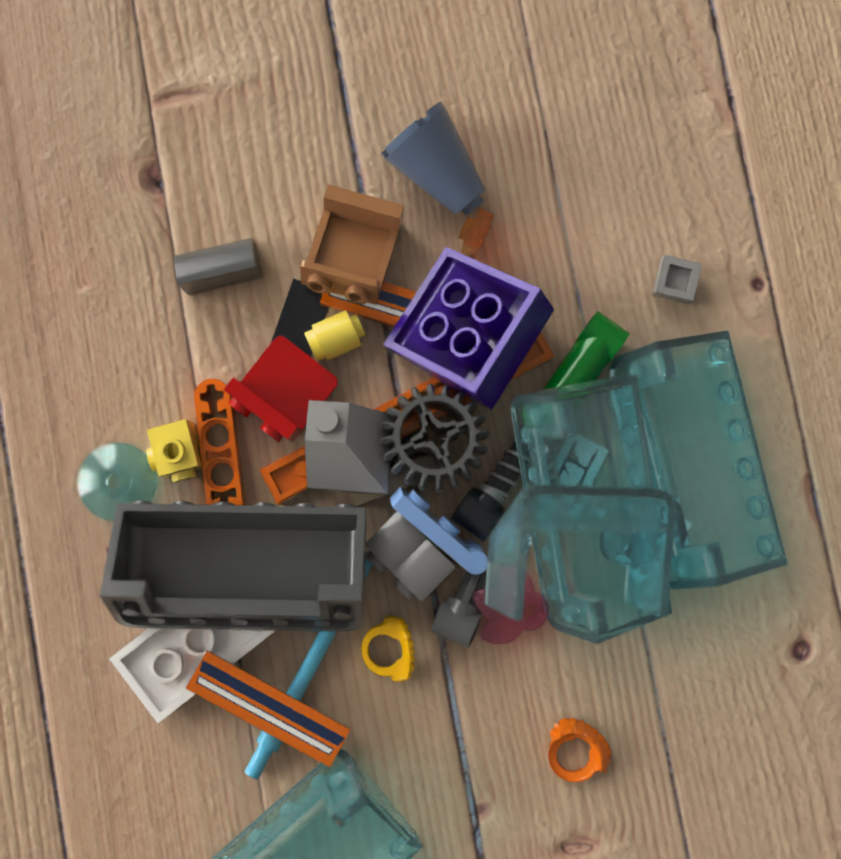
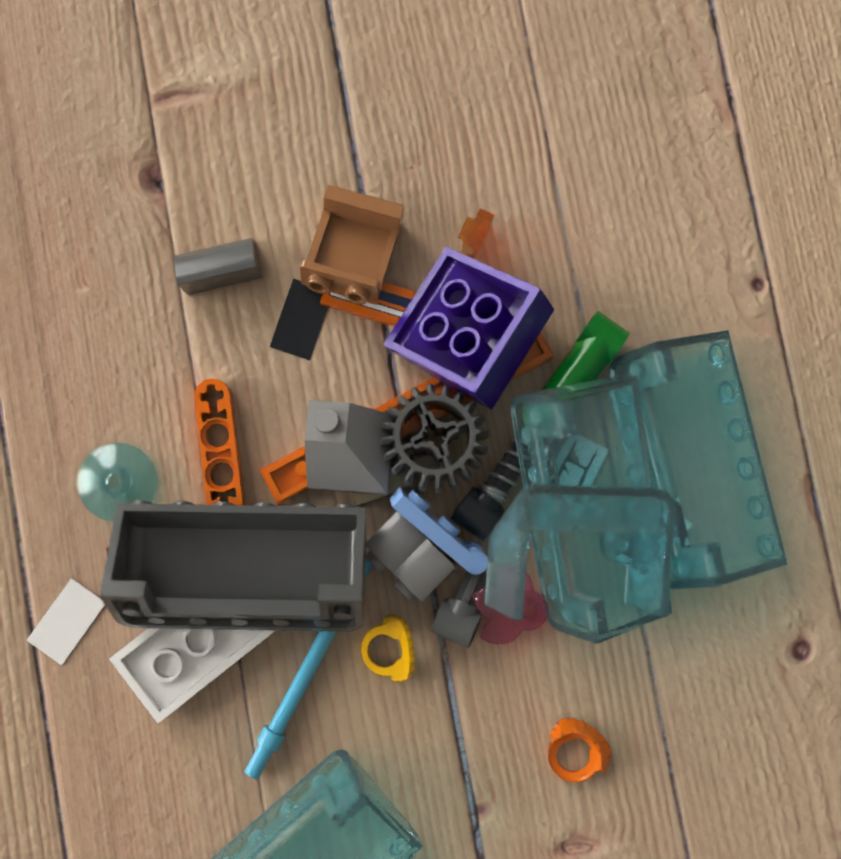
(66, 621): none -> white sticker
(174, 450): light yellow brick -> none
(268, 708): tile -> none
(281, 388): red bracket -> none
(335, 336): light yellow brick -> none
(437, 161): sand blue cone -> none
(676, 279): light grey plate -> none

